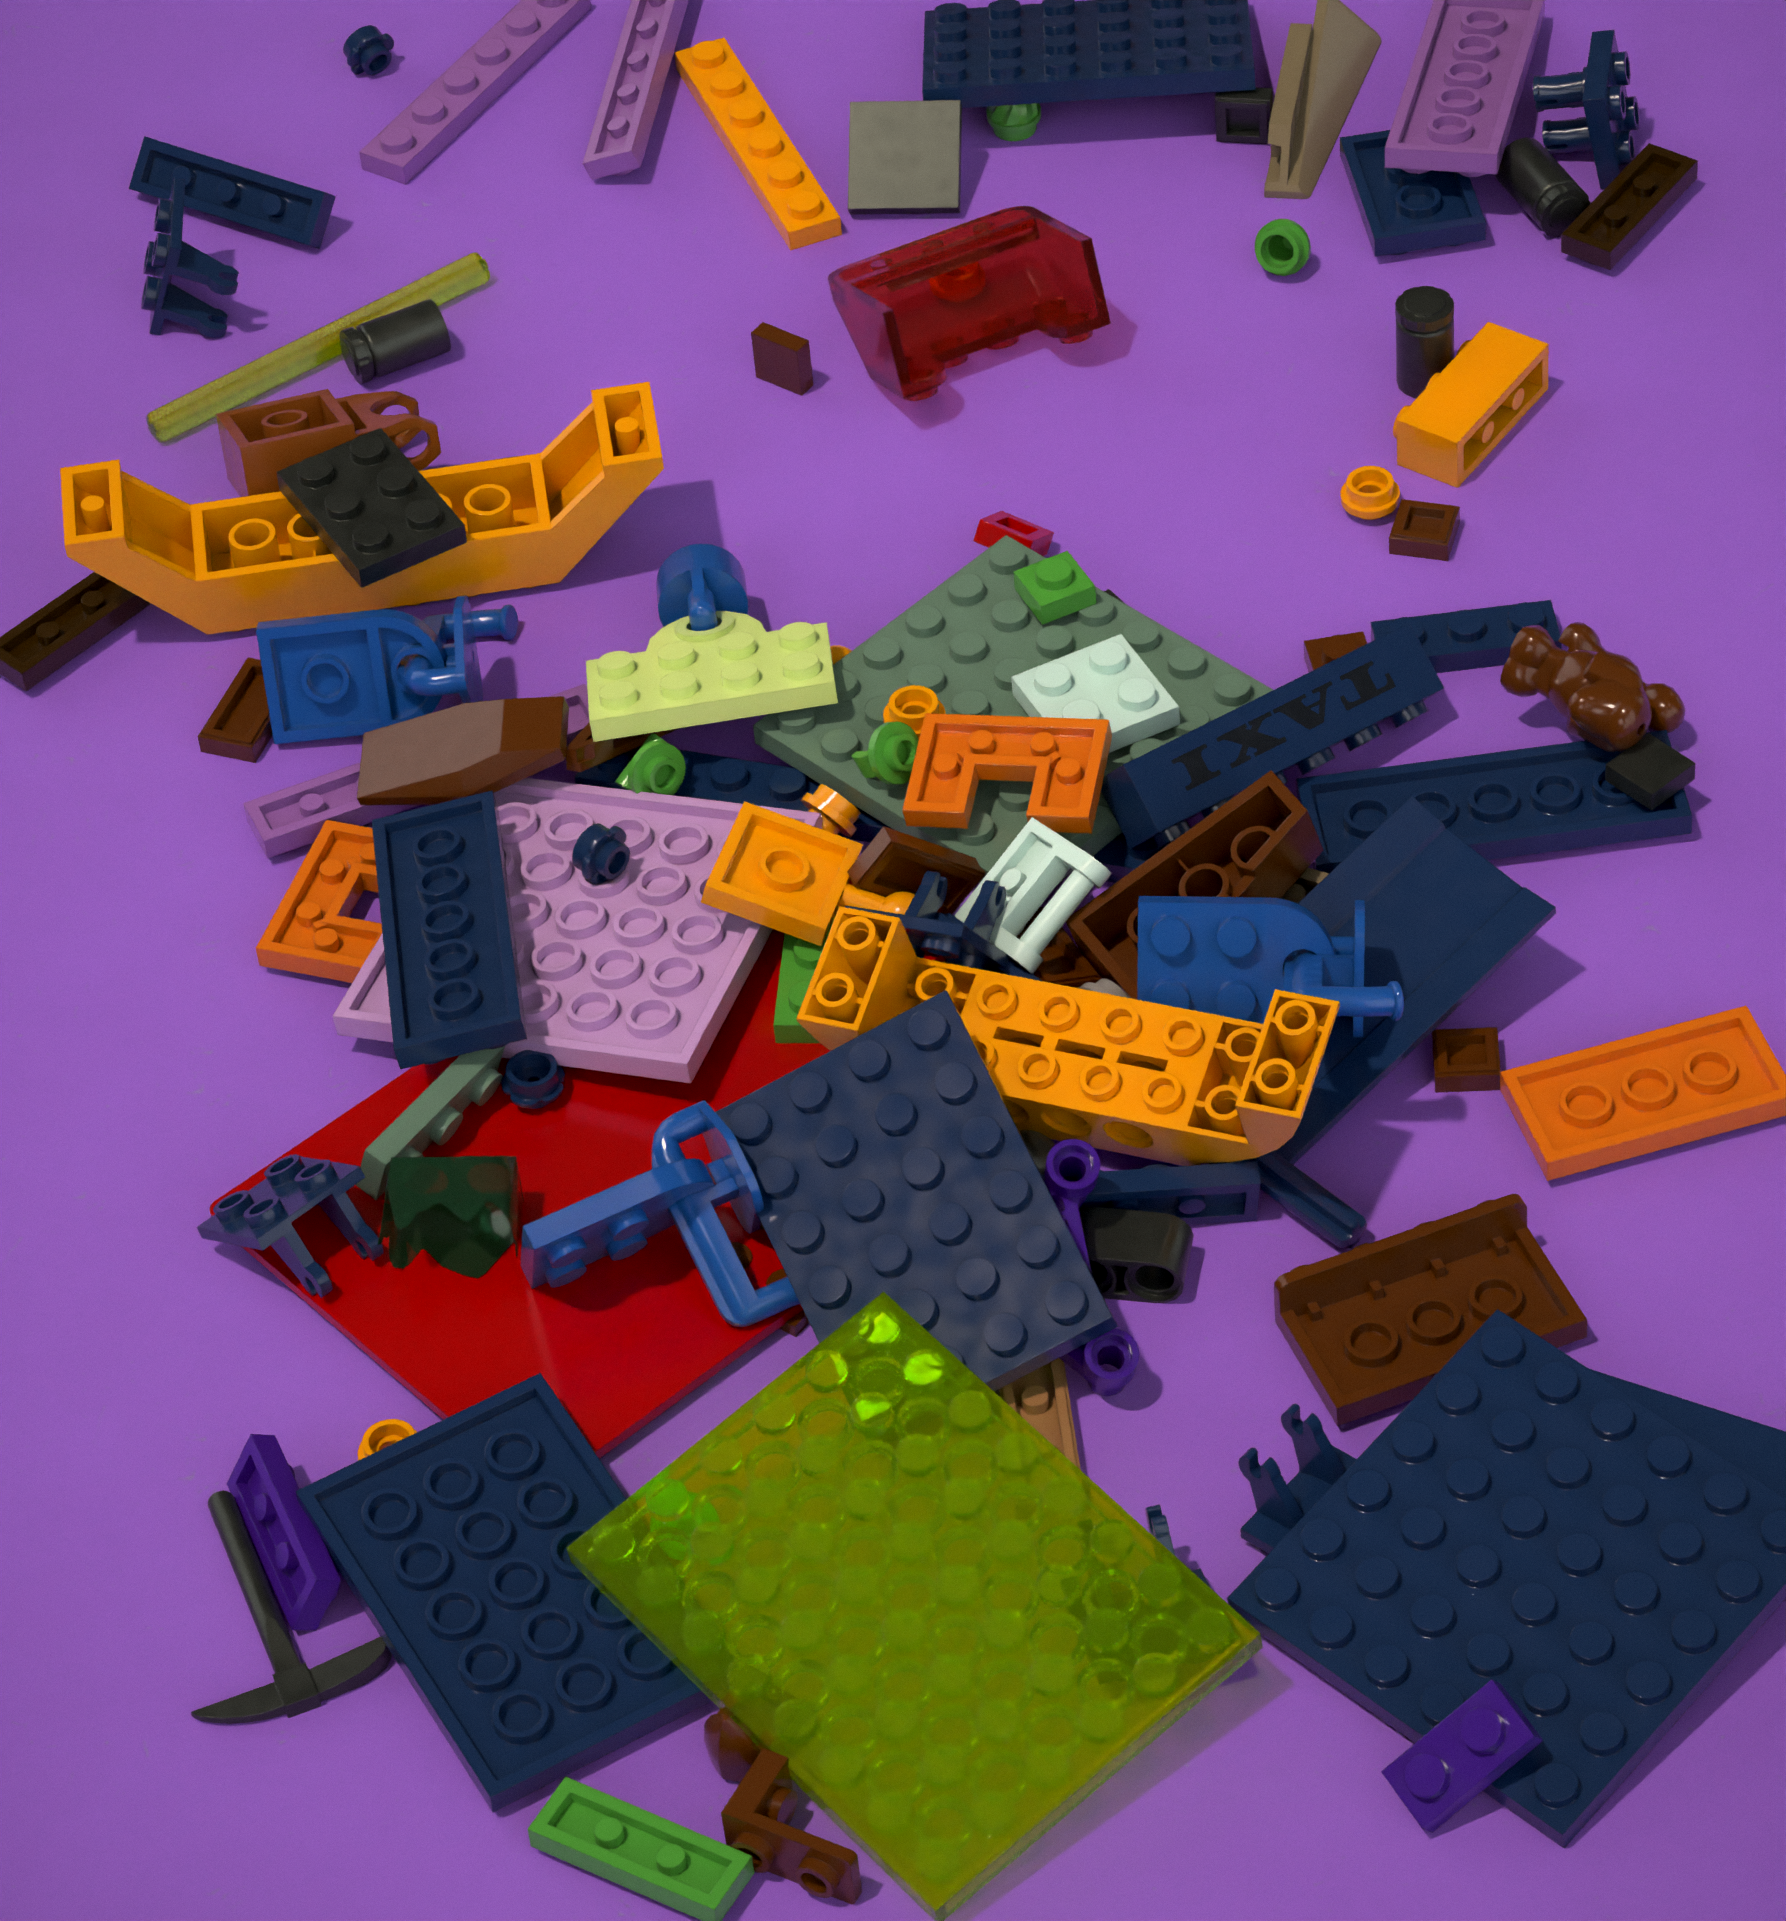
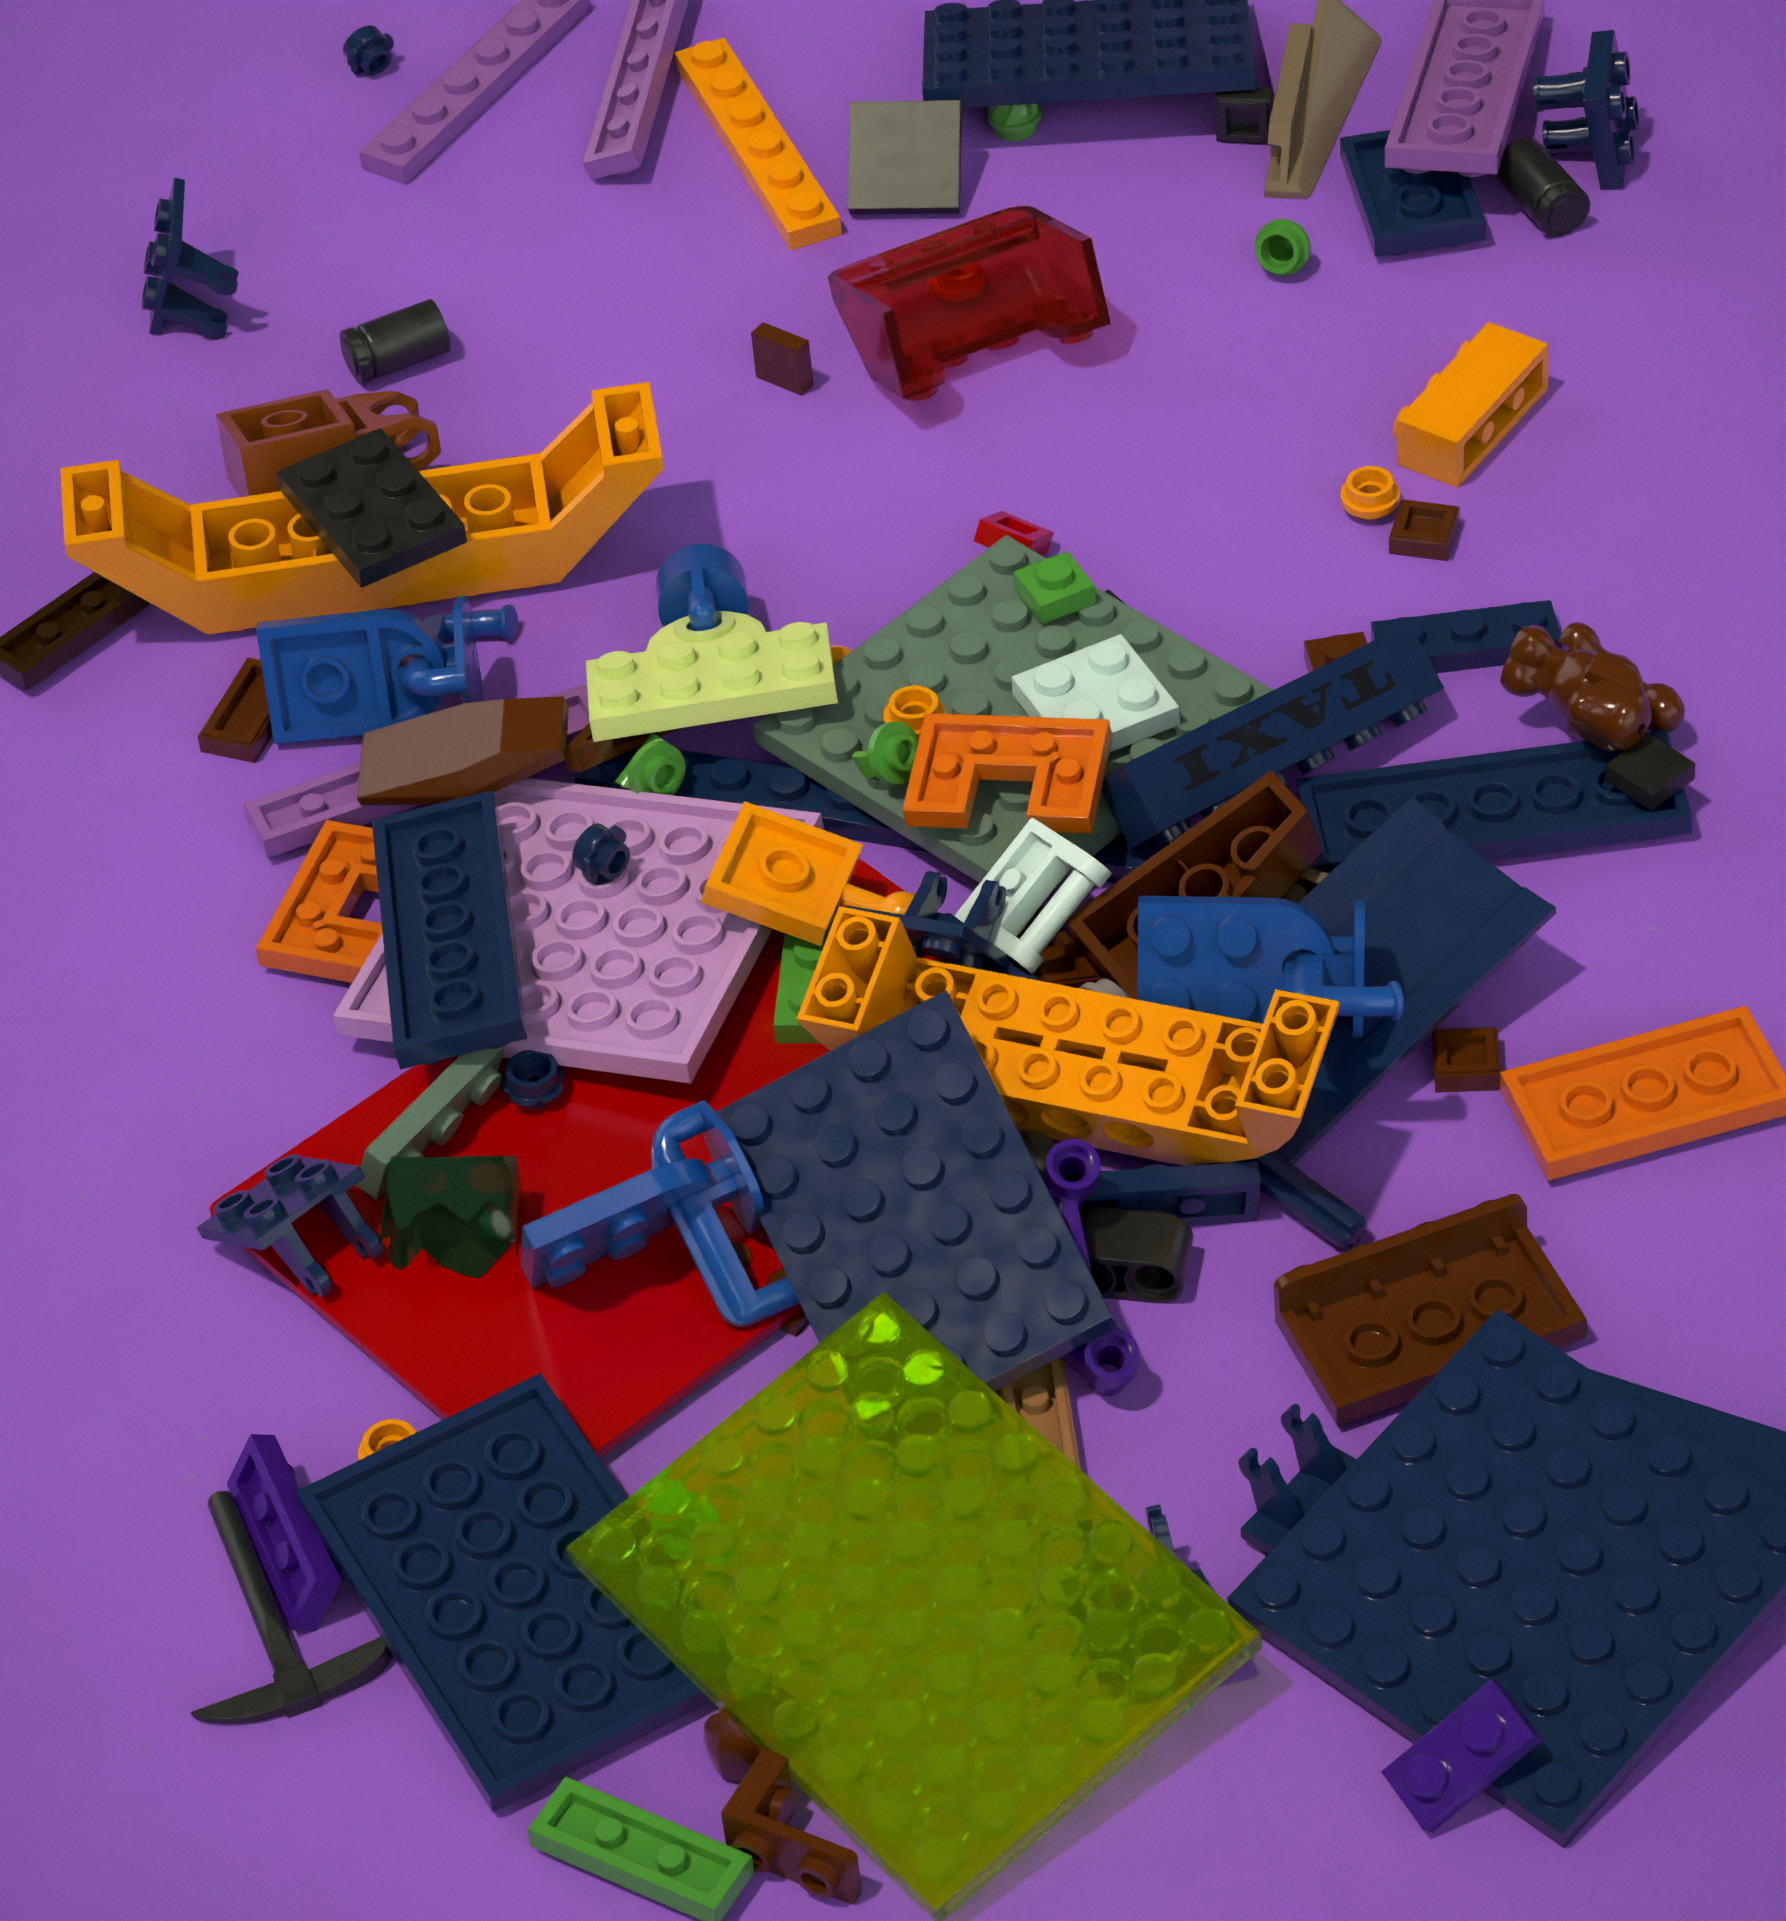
(234, 192): dark blue plate -> none
(307, 351): clear neon green axle -> none
(836, 811): light orange plate -> none
(899, 862): reddish brown tile -> none
(1423, 336): pearl dark grey piece -> none
(1629, 206): dark brown plate -> none

